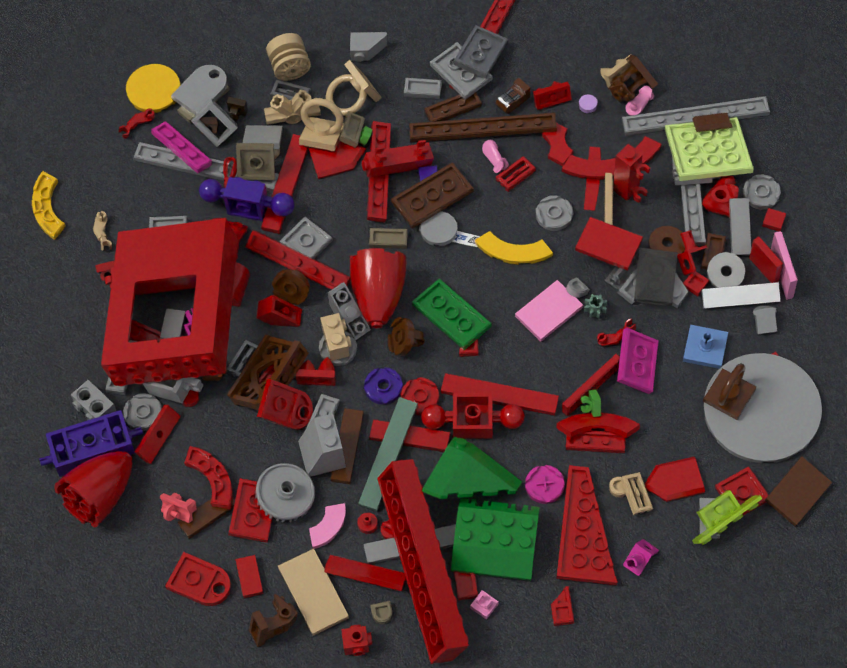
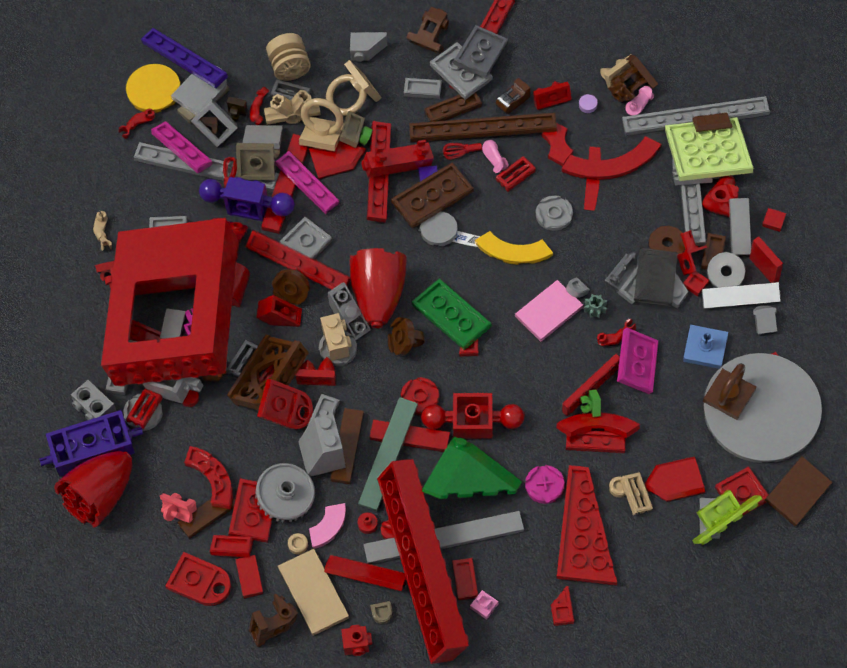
(42, 206): yellow tile -> none
(137, 421): none -> red tile
(157, 434): red tile -> none
(184, 58): none -> dark purple tile
(231, 546): none -> red tile
(255, 107): none -> red arm
(297, 543): none -> tan tile
(307, 182): none -> dark pink tile
(387, 395): dark purple tile -> none
(388, 238): dark tan tile -> none
(427, 39): none -> reddish brown tile
(463, 149): none -> red piece
(495, 539): green slope -> none
(502, 394): red tile -> none
(608, 201): tan tile -> none
(608, 243): red tile -> none
(628, 173): red brick -> none
(639, 557): dark pink bracket -> none
(762, 191): light grey tile -> none
(788, 276): bright pink tile -> none

